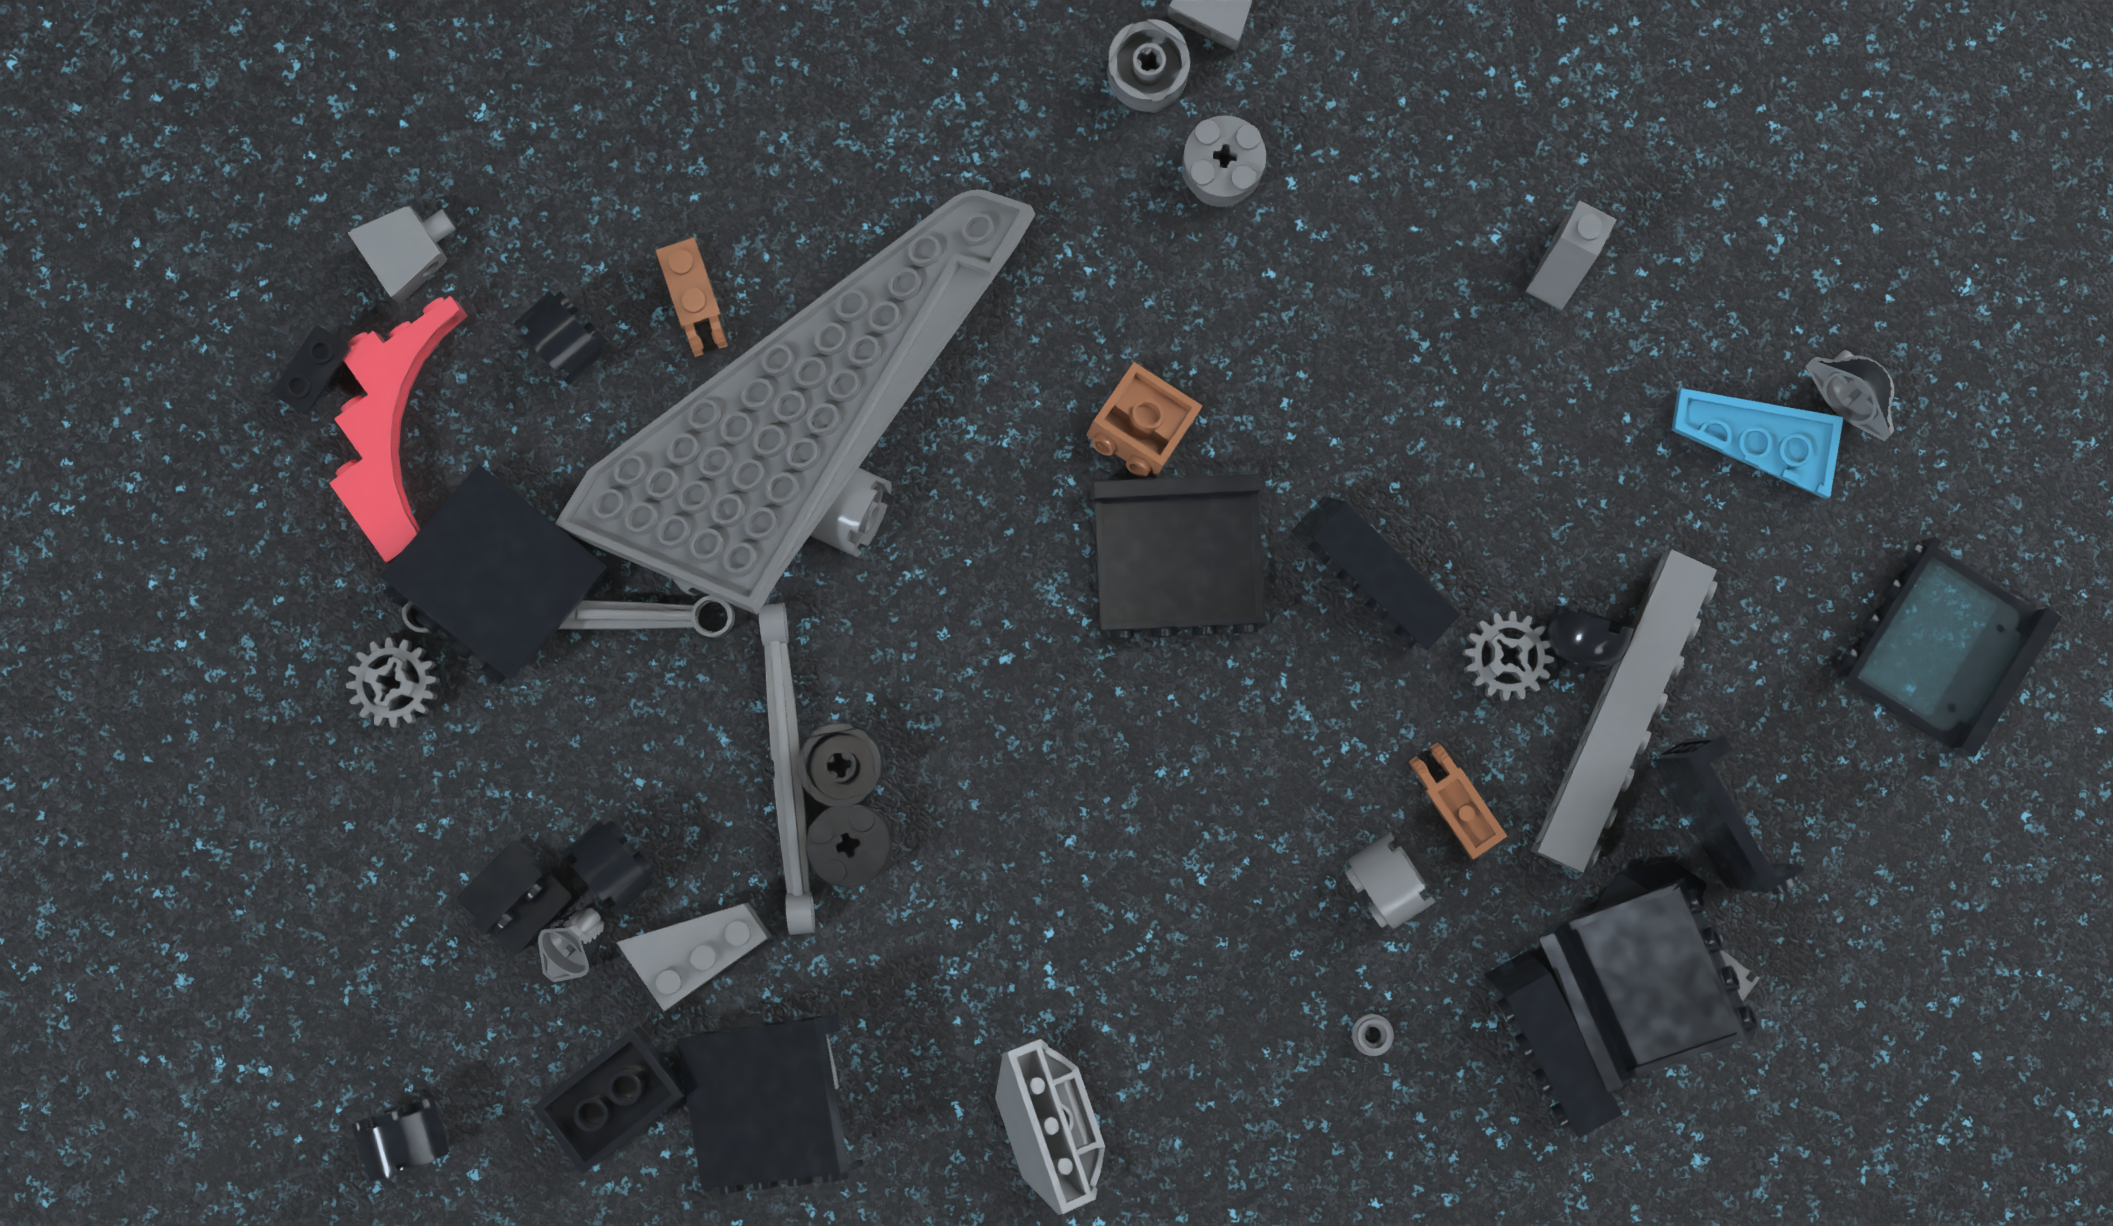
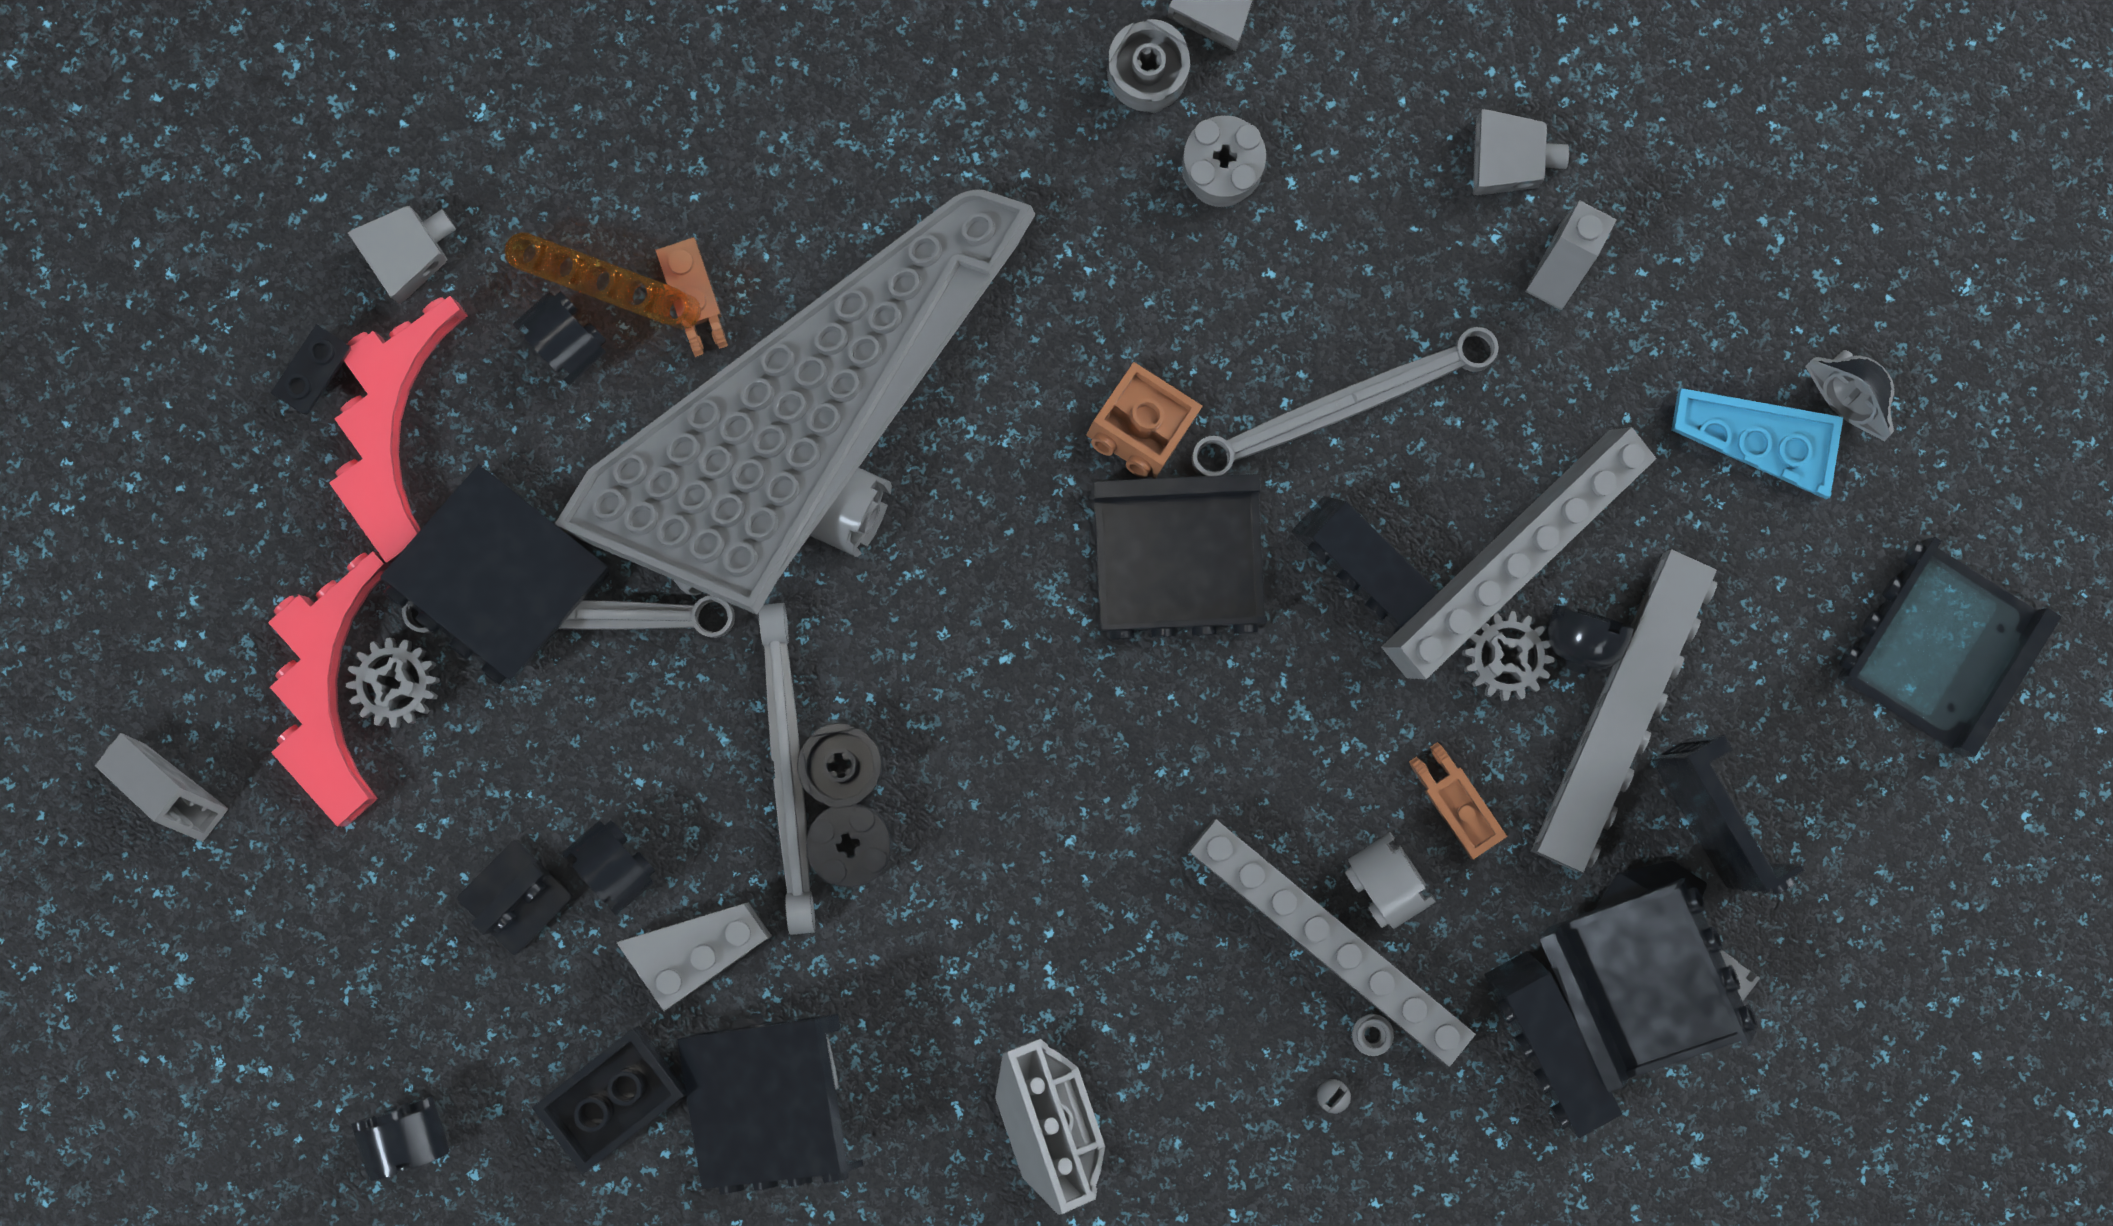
(160, 788): none -> light grey slope
(316, 633): none -> coral arch
(570, 945): light grey hat -> none
(584, 277): none -> clear orange beam
(1327, 1090): none -> light grey hinge
(1331, 942): none -> light grey brick
(1347, 402): none -> light grey piece
(1512, 153): none -> light grey torso
(1518, 553): none -> light grey brick

